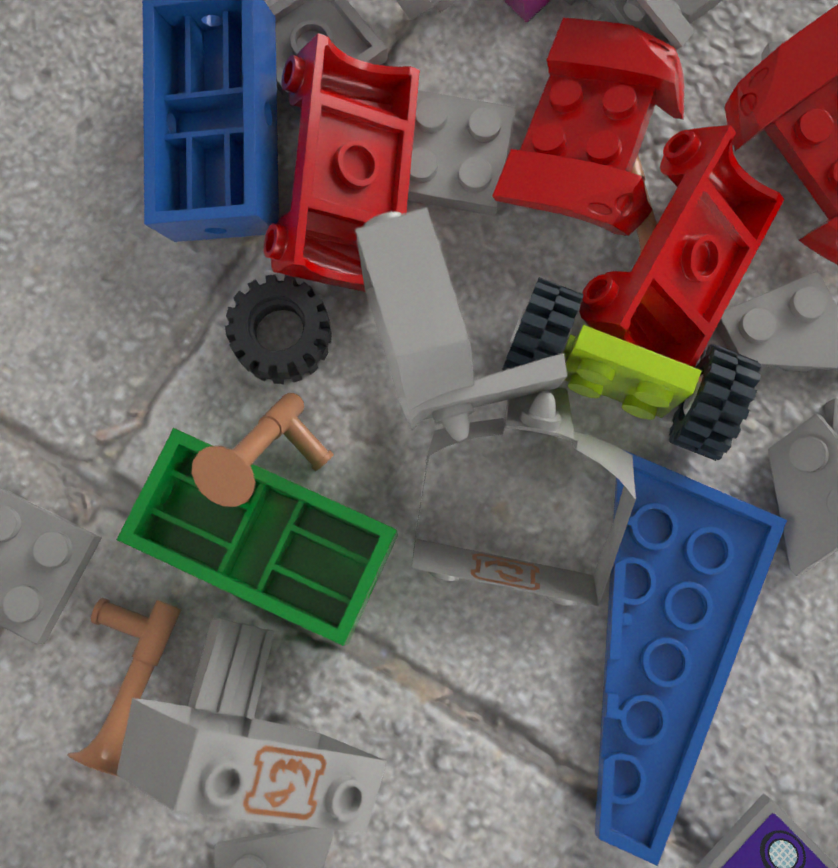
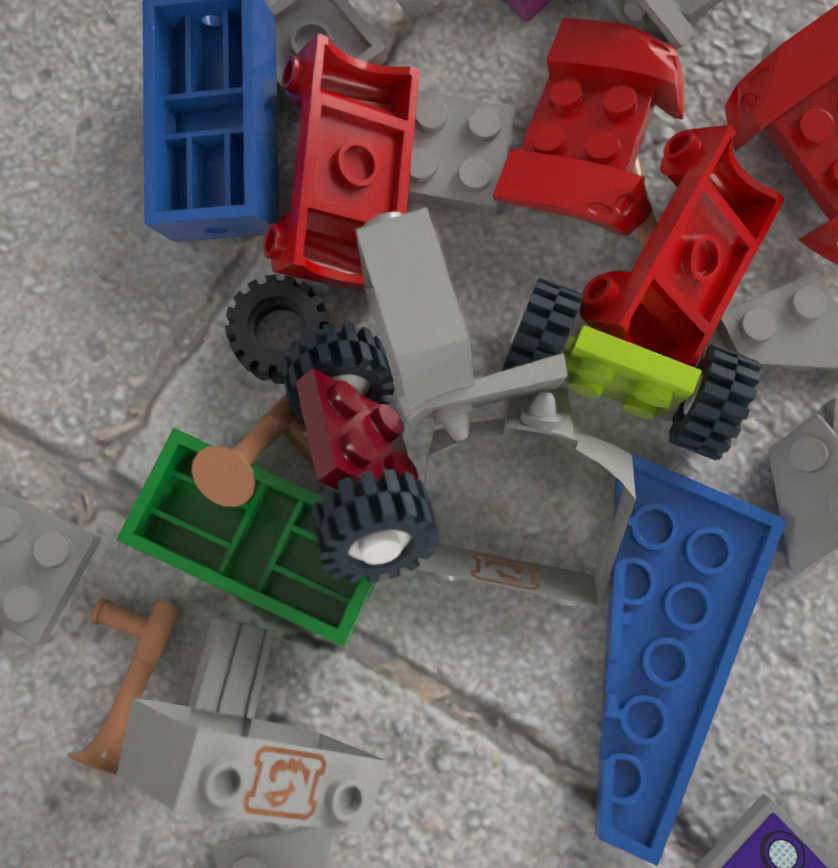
(357, 446): none -> plate

